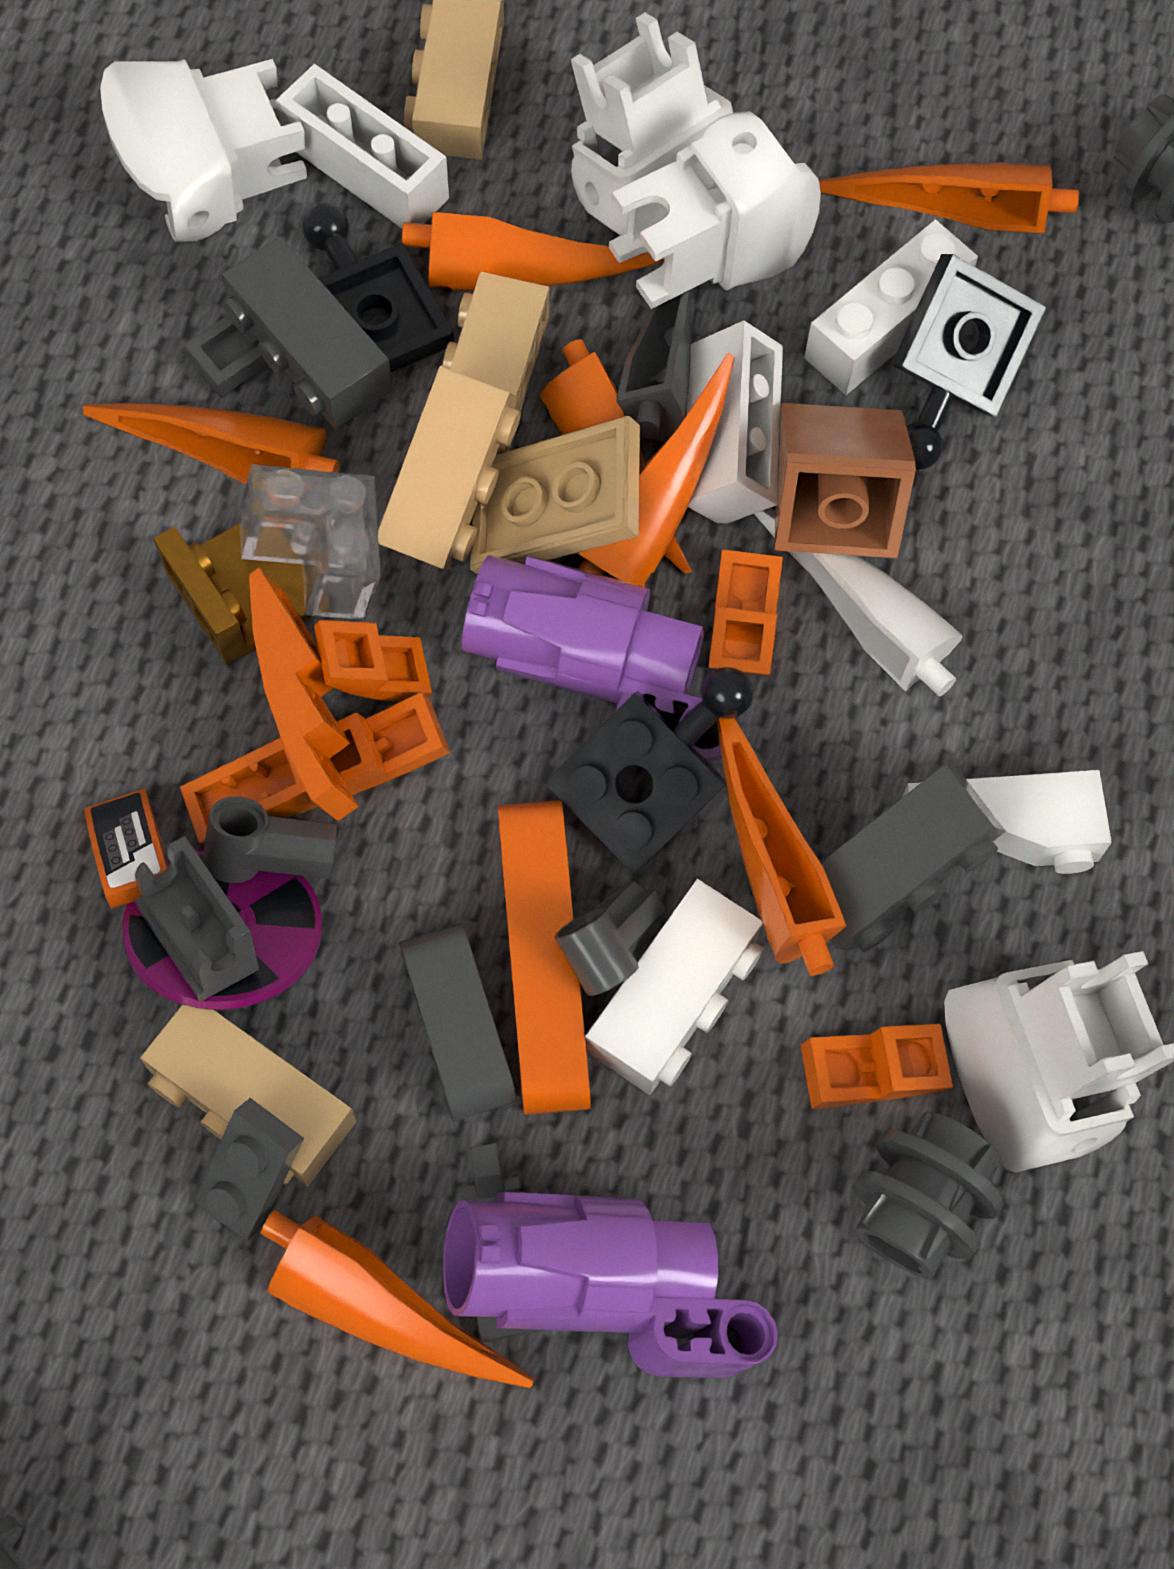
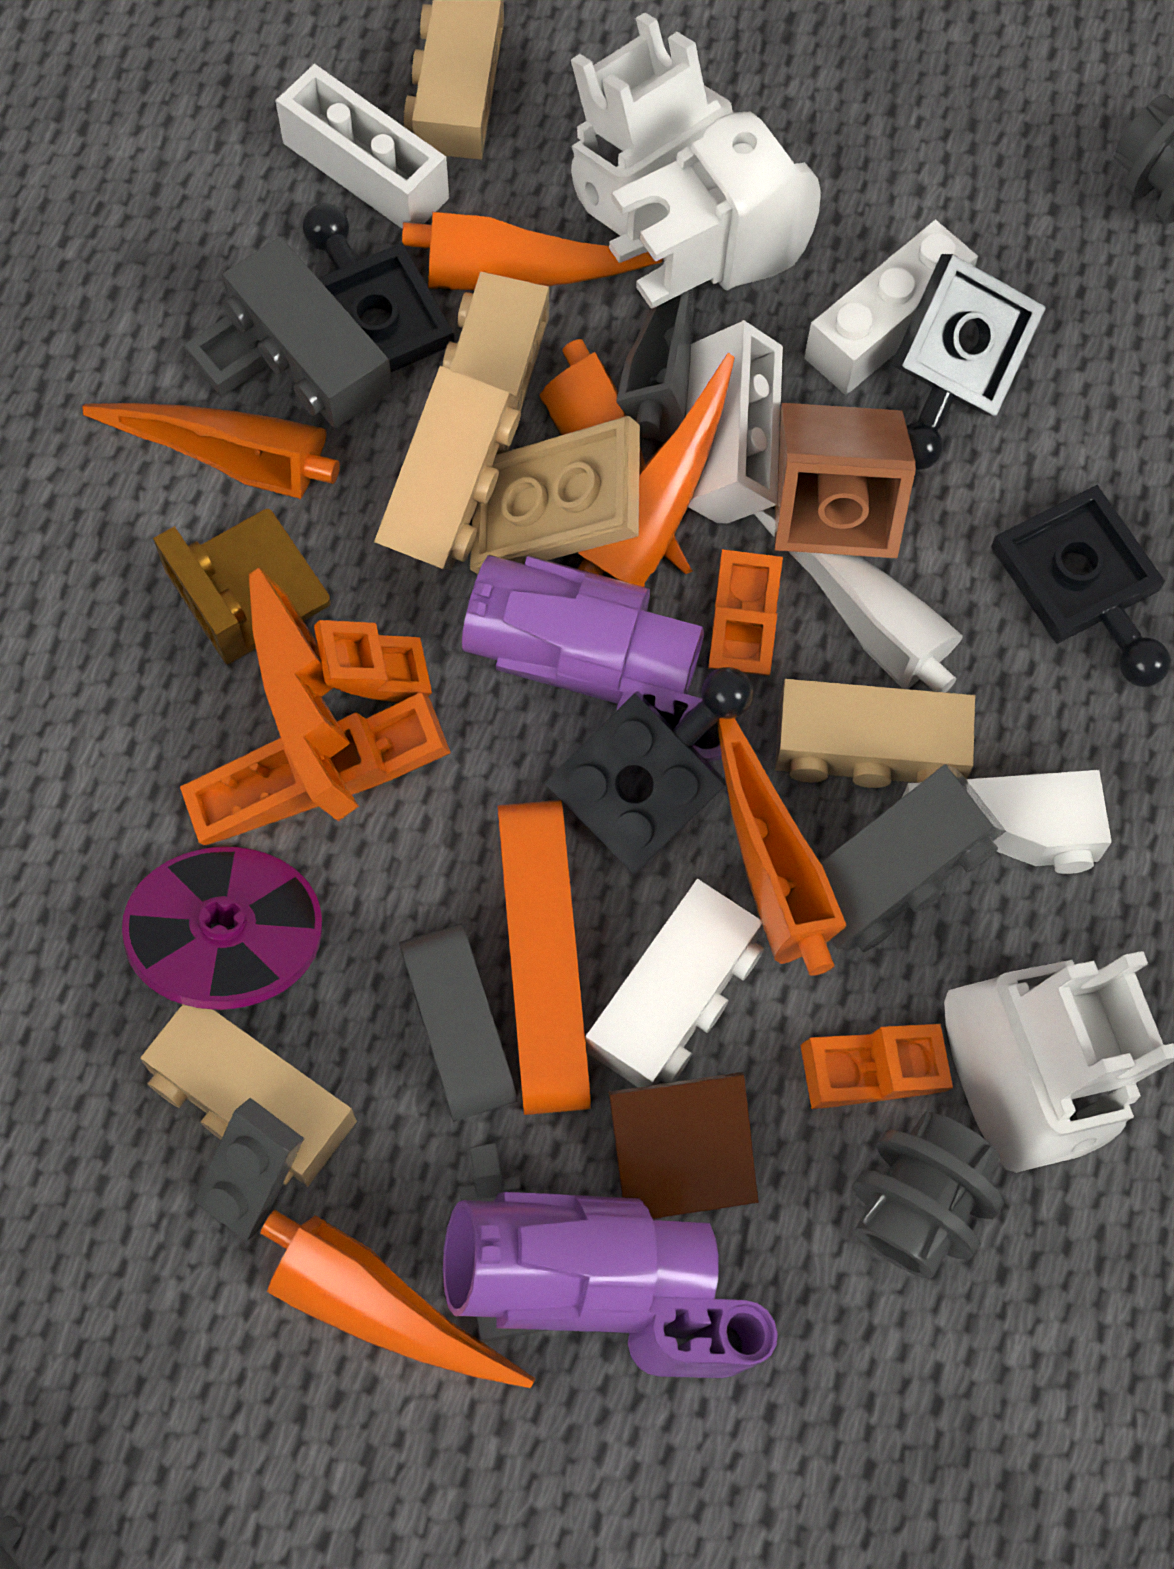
(121, 838): slope -> none
(195, 922): dark grey hinge -> none
(199, 138): white piece -> none
(247, 840): dark grey piece -> none
(320, 523): clear brick -> none
(607, 938): dark grey piece -> none
(685, 1145): none -> reddish brown piece
(872, 732): none -> tan brick
(952, 190): orange piece -> none
(1075, 602): none -> black plate

